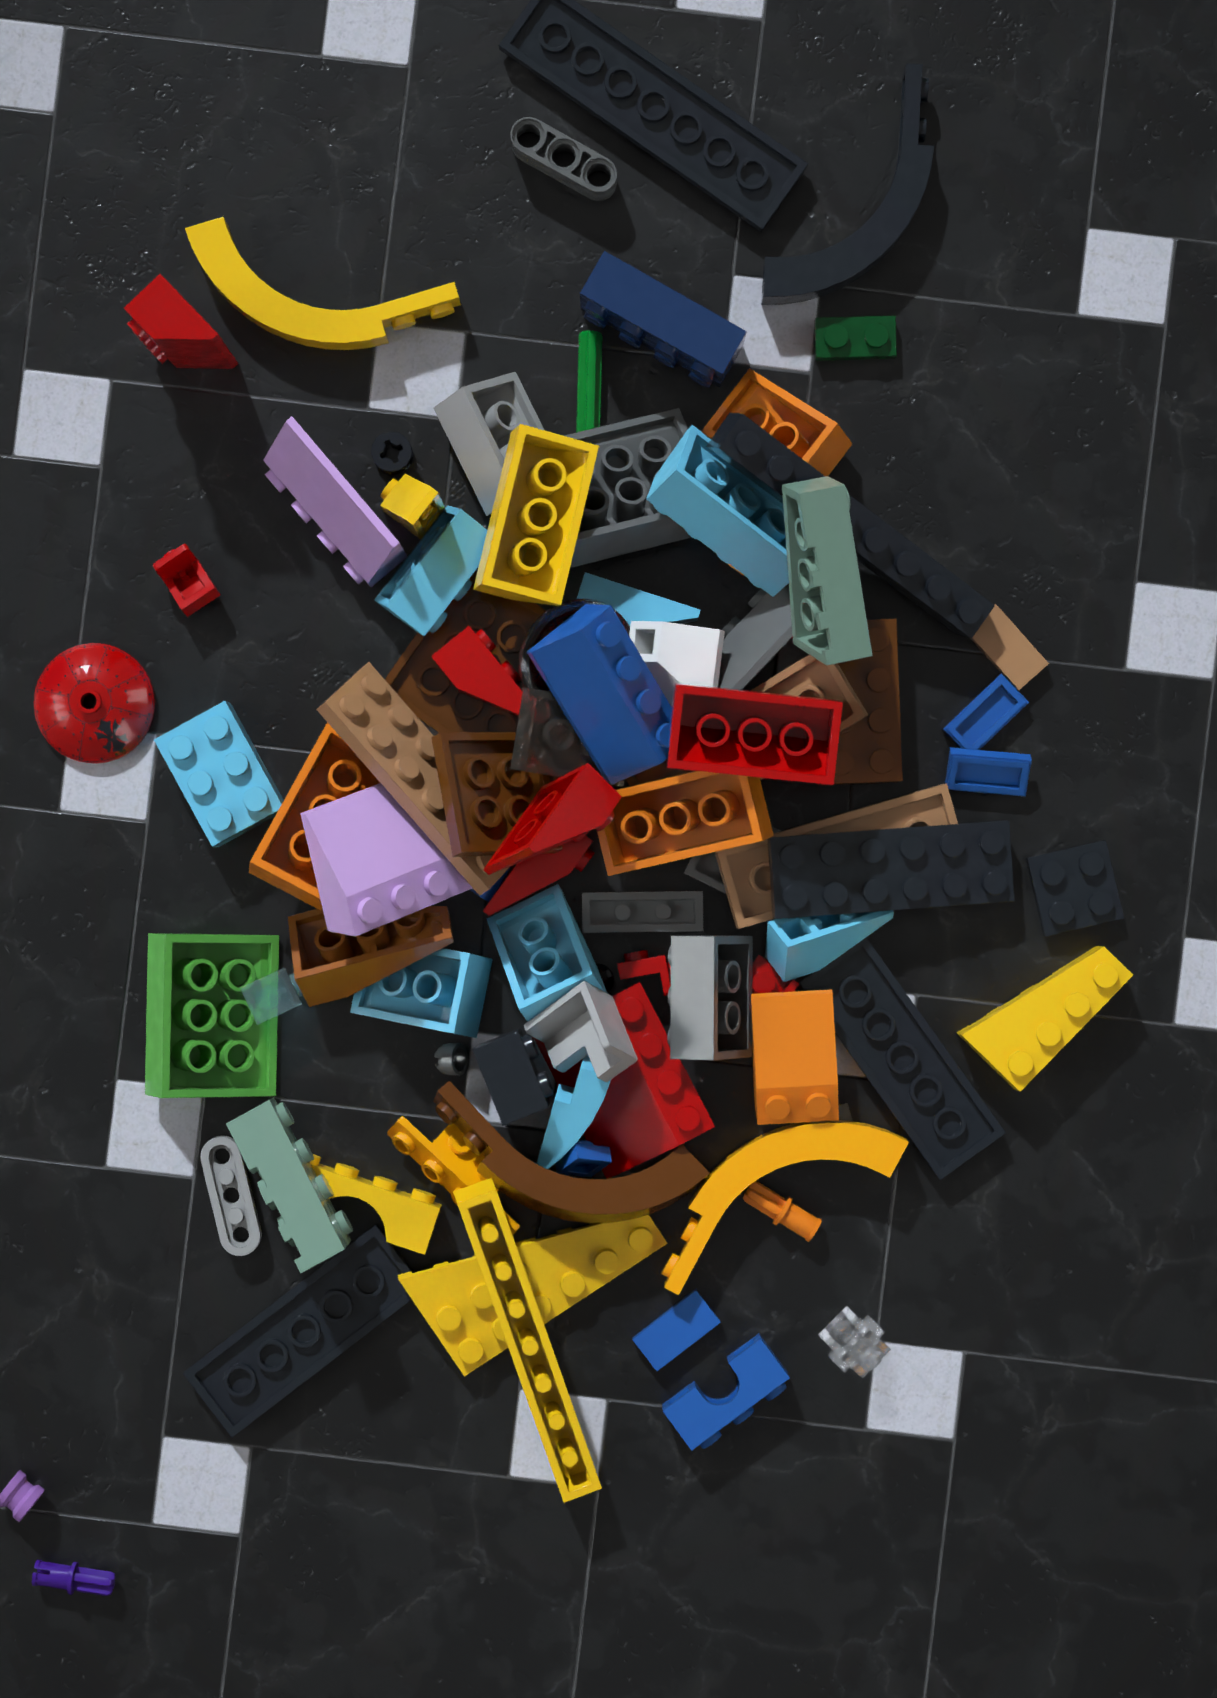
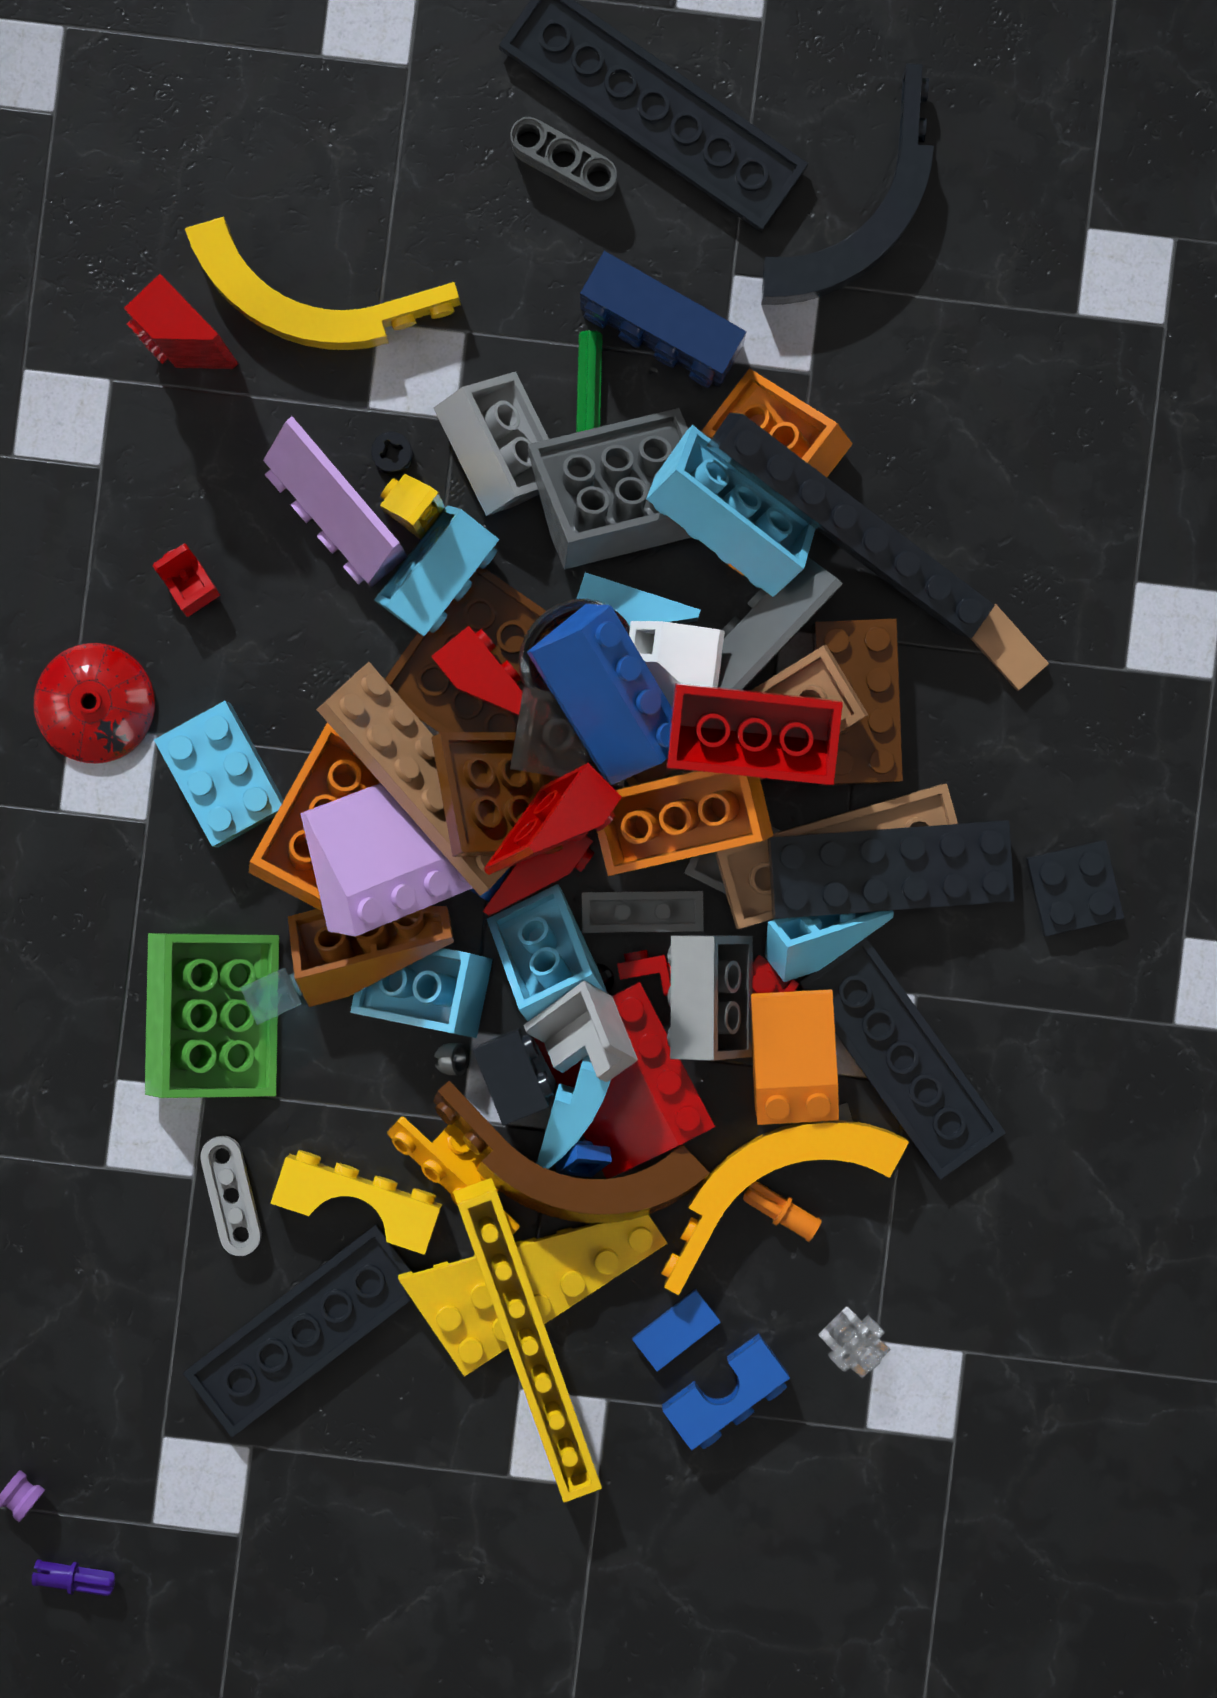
(291, 1183): sand green wedge -> none
(536, 516): yellow slope -> none
(824, 572): sand green wedge -> none
(855, 338): dark green plate -> none
(986, 714): blue tile -> none
(988, 771): blue tile -> none
(1042, 1019): yellow wedge -> none

